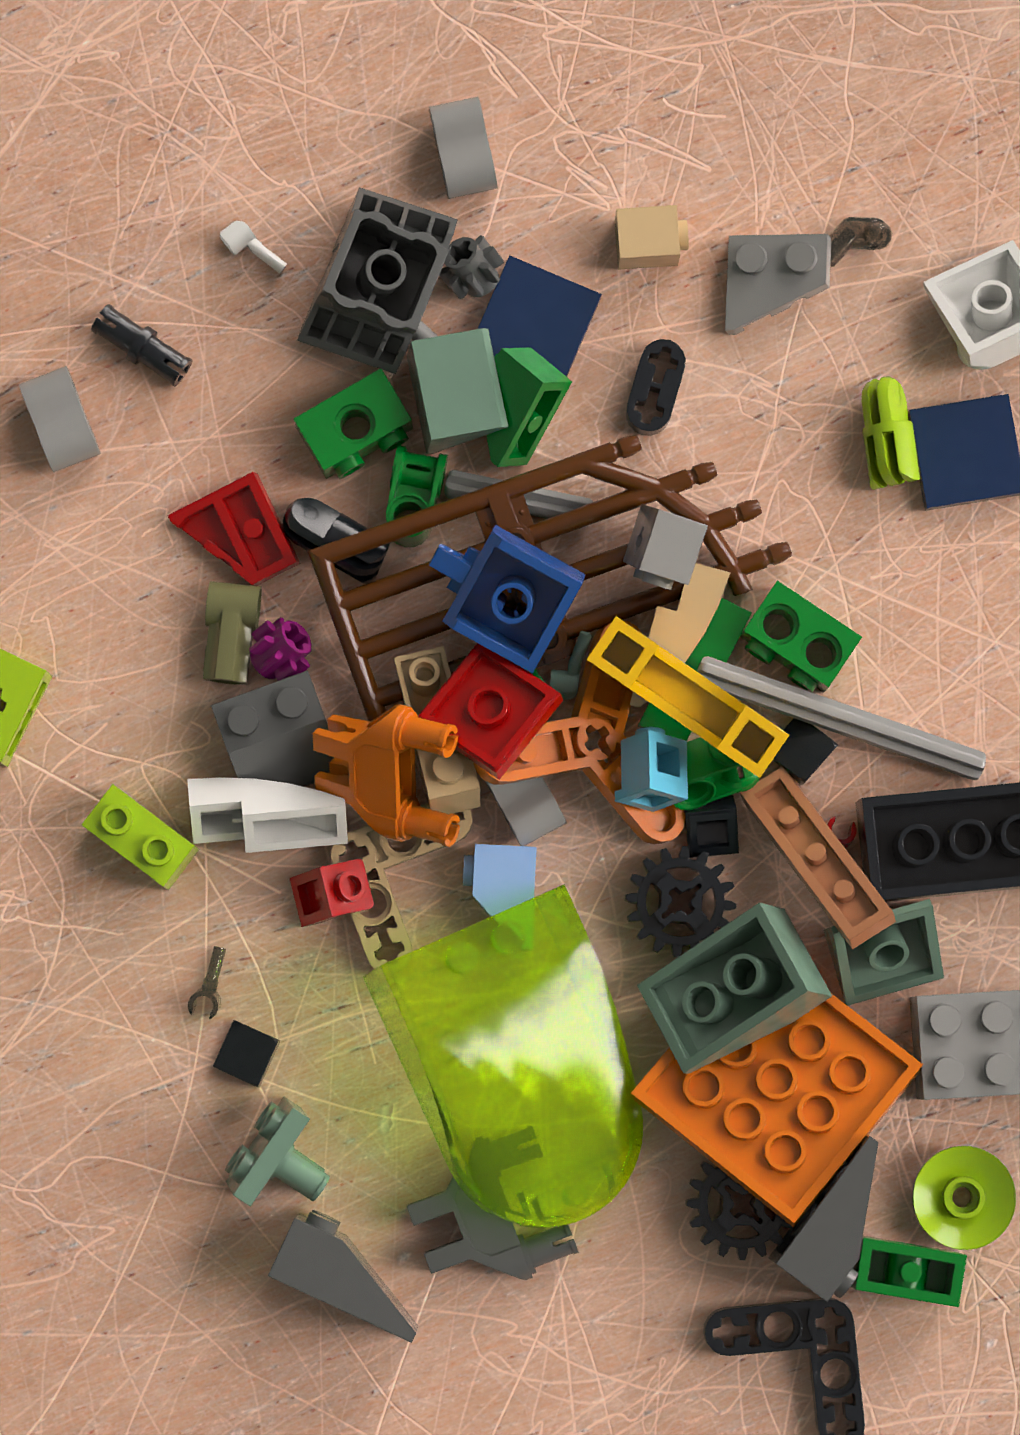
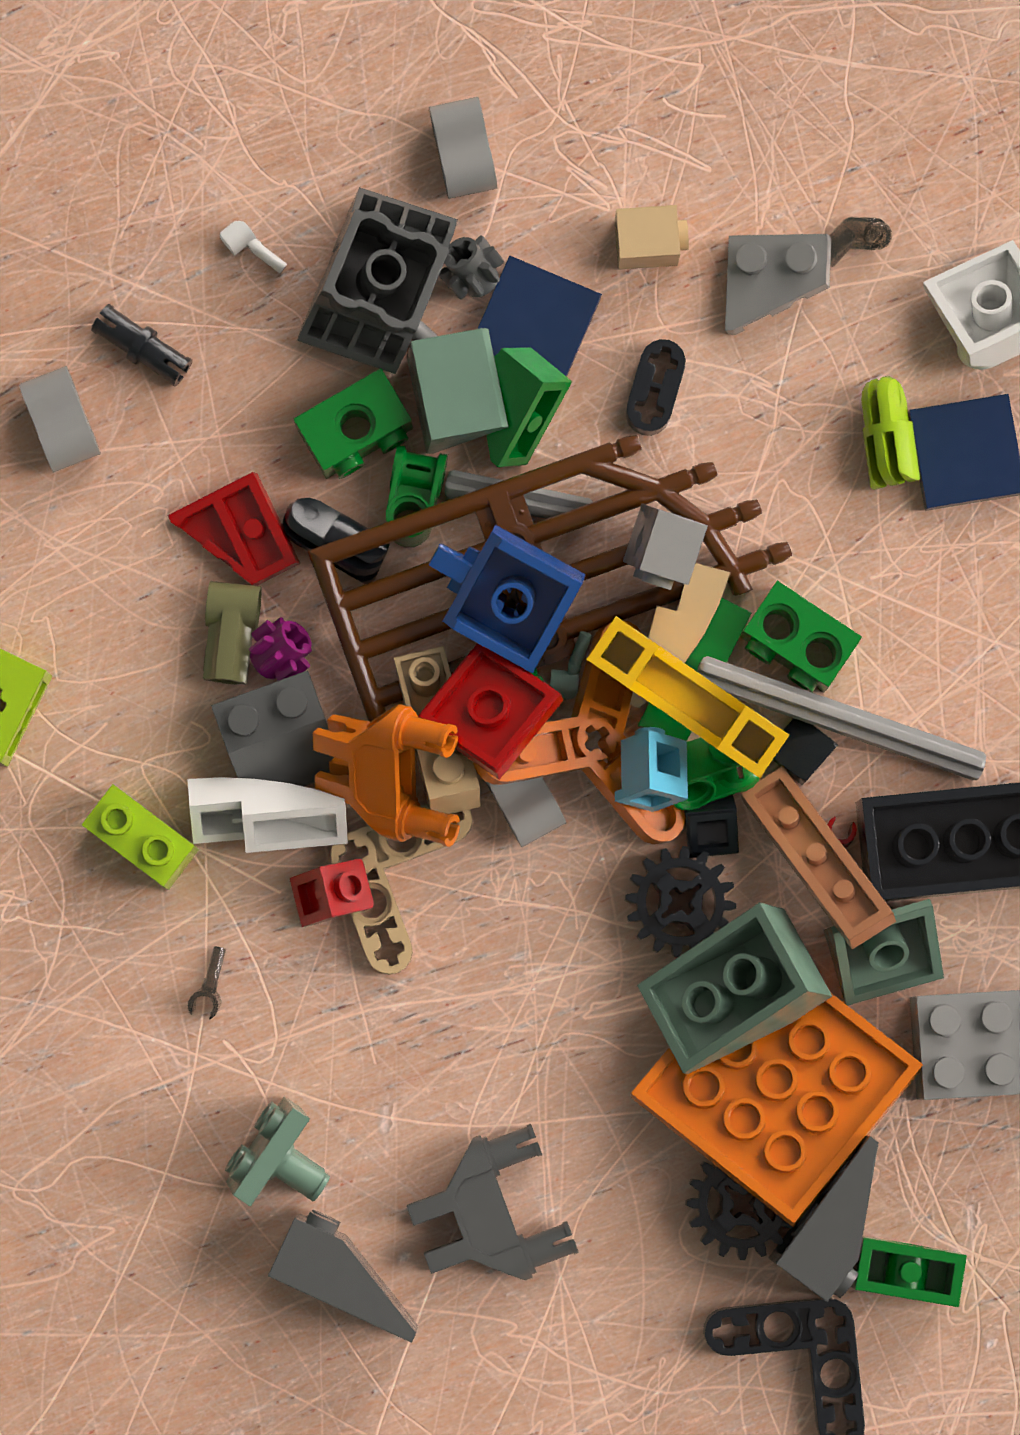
(246, 1053): black slope -> none
(500, 876): light blue slope -> none
(518, 1061): clear neon green windscreen -> none
(990, 1203): lime dish -> none

